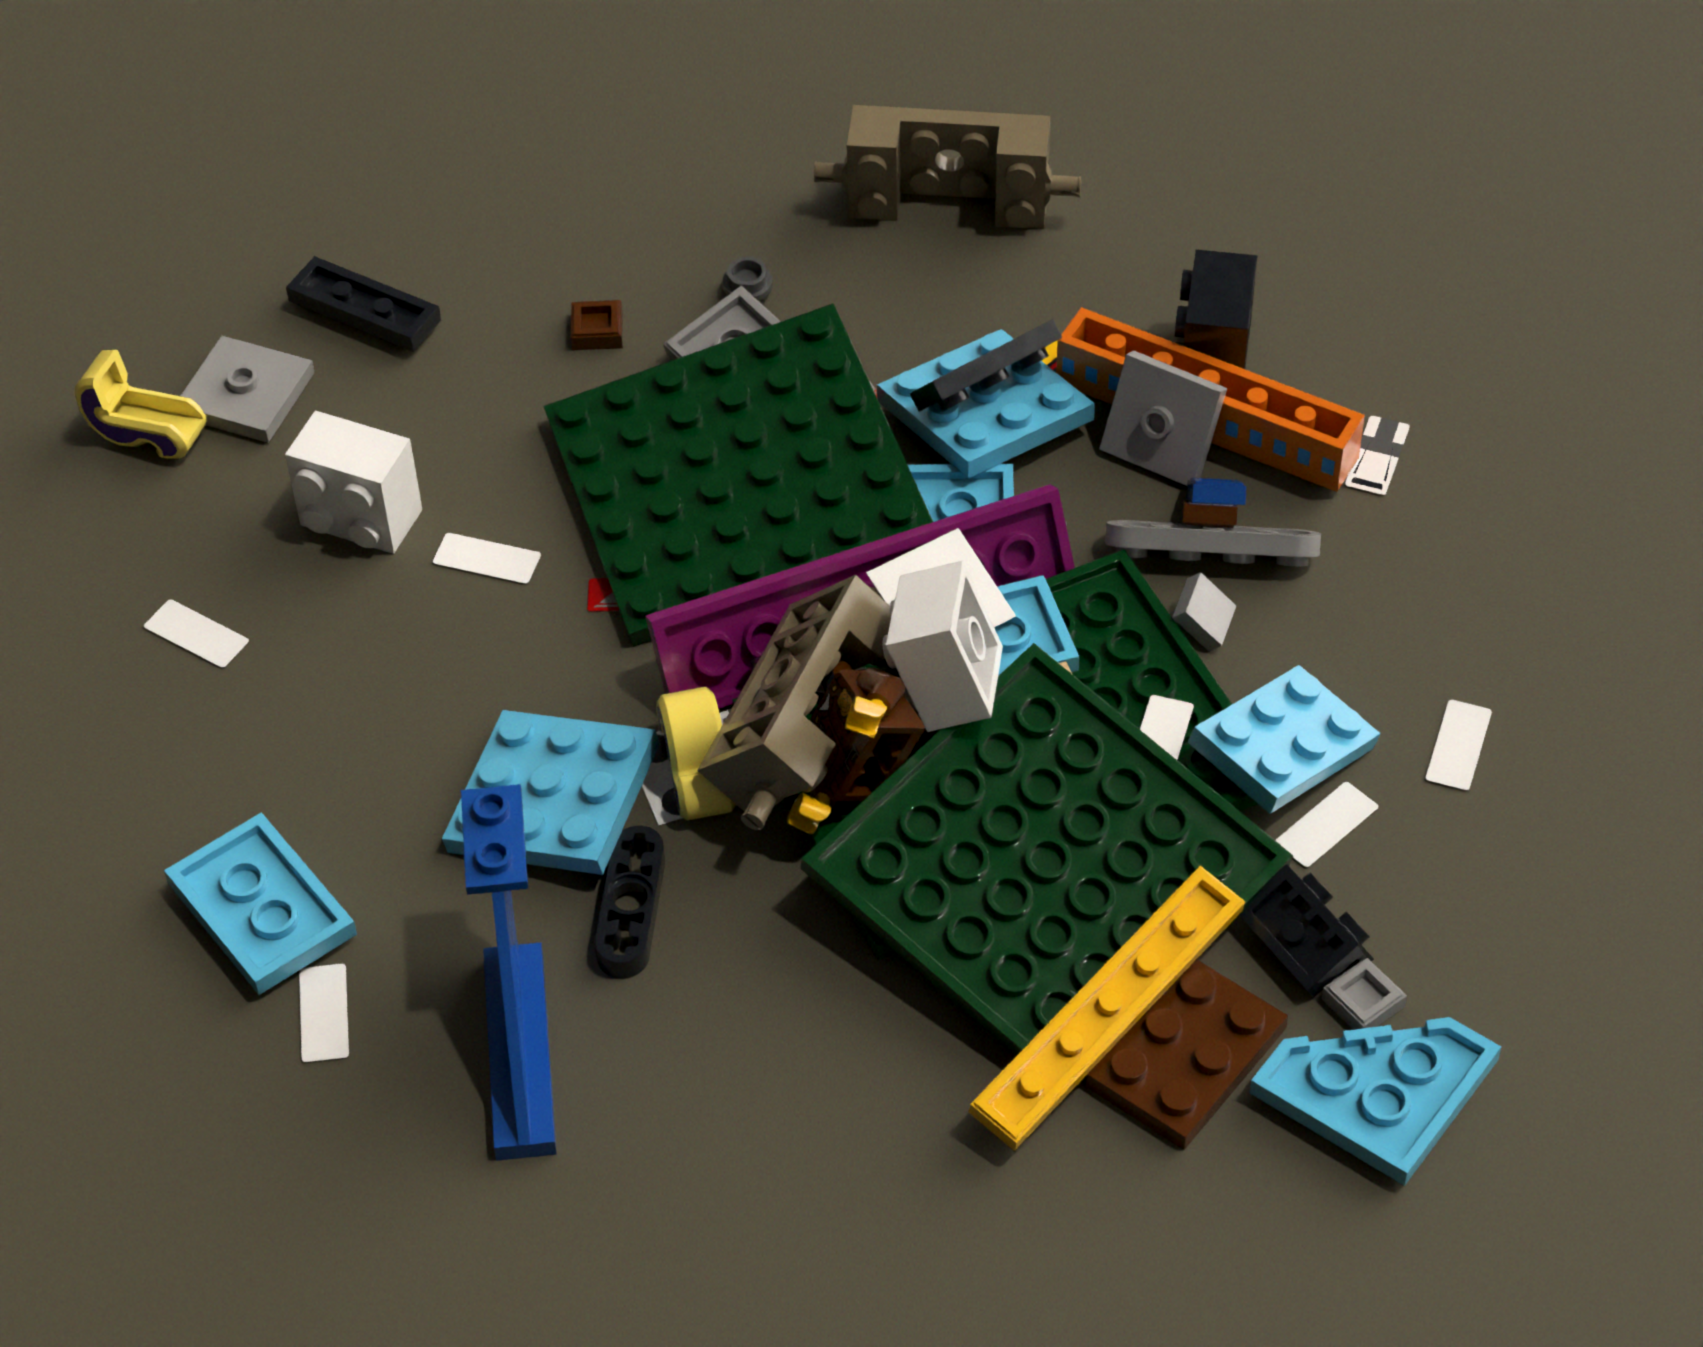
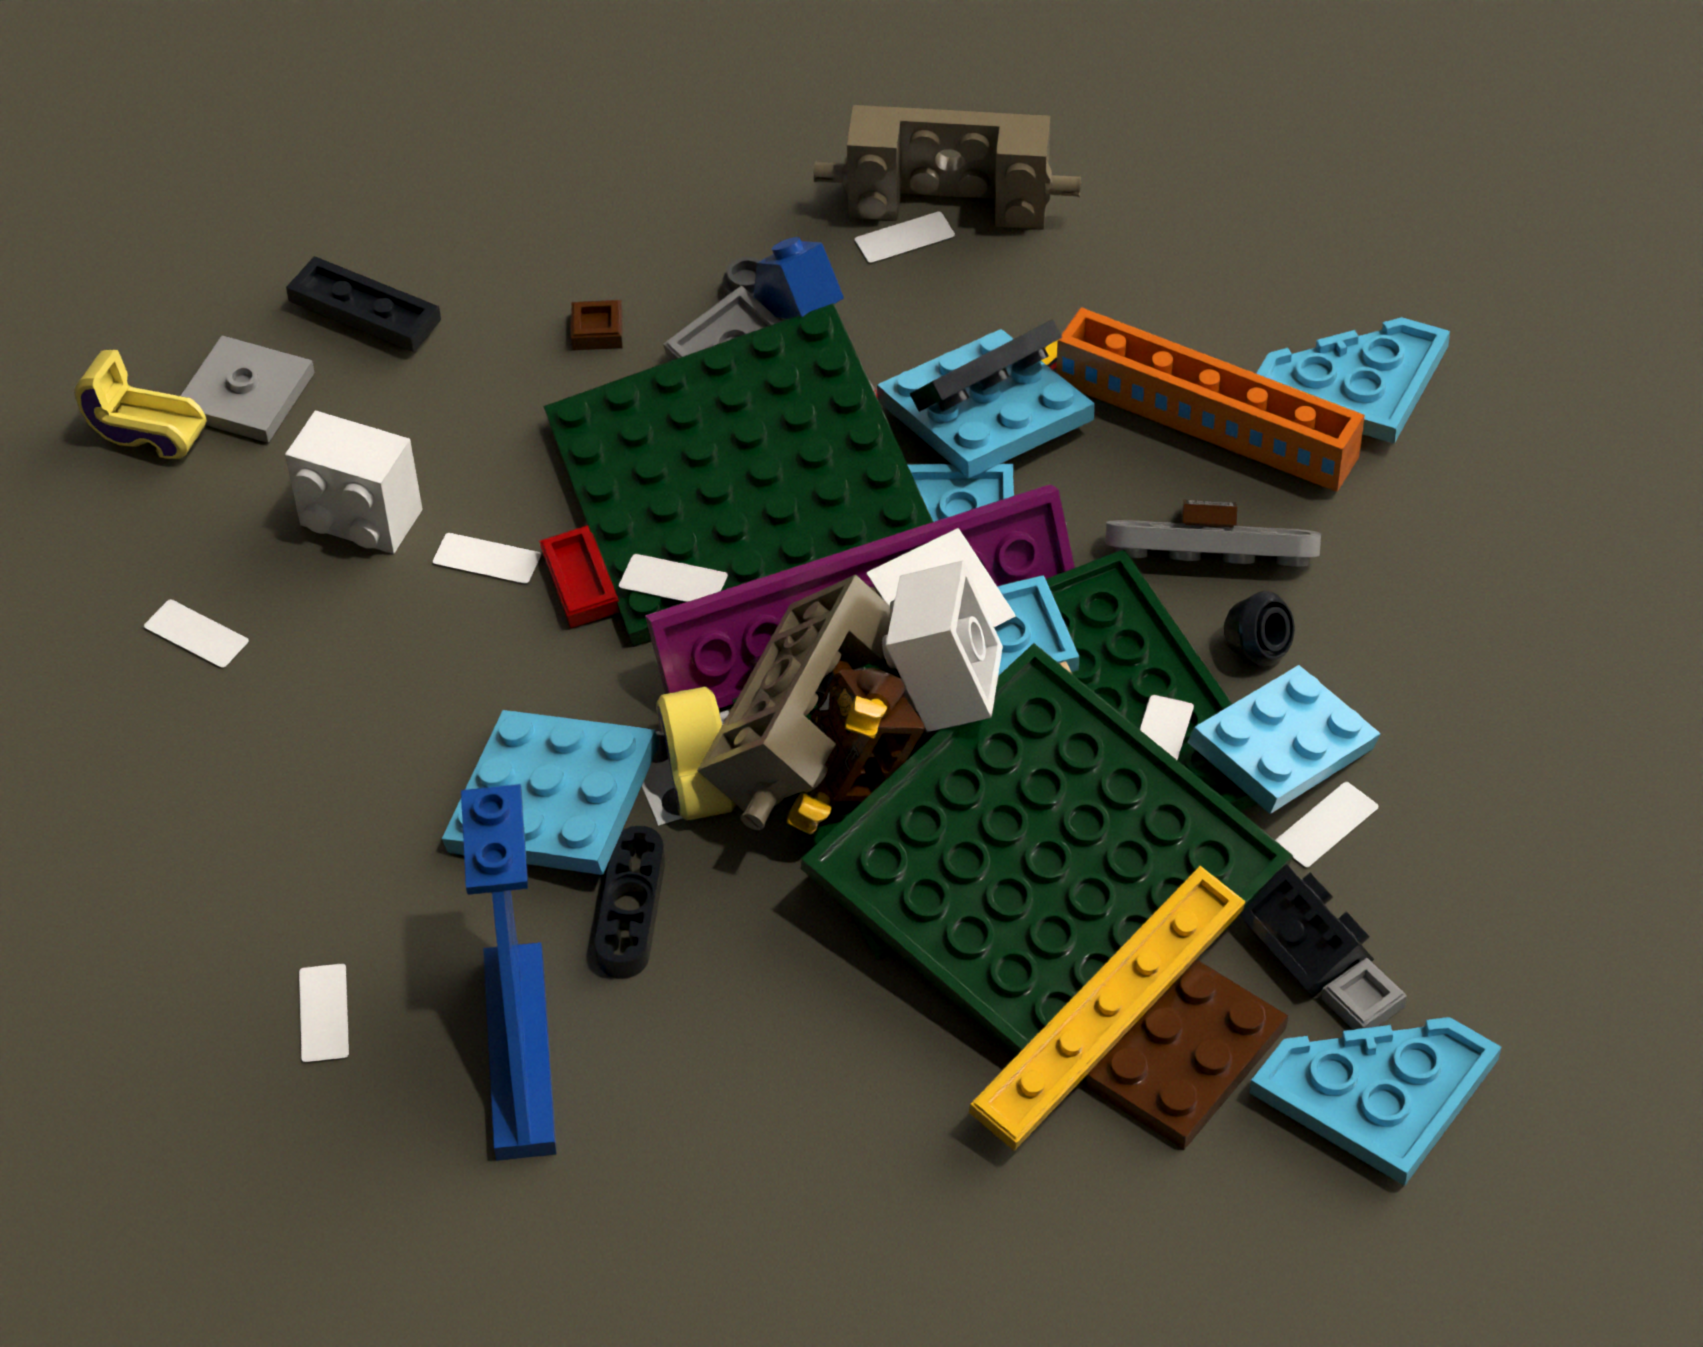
(260, 903): medium azure plate -> none
(580, 576): none -> red tile
(671, 578): none -> white sticker
(796, 279): none -> blue slope
(904, 237): none -> white sticker
(1162, 418): light grey plate -> none
(1204, 611): tile -> none
(1216, 491): blue tile -> none
(1218, 305): black brick -> none
(1260, 628): none -> black cone
(1367, 373): none -> medium azure plate
(1378, 455): sticker -> none
(1458, 745): white sticker -> none

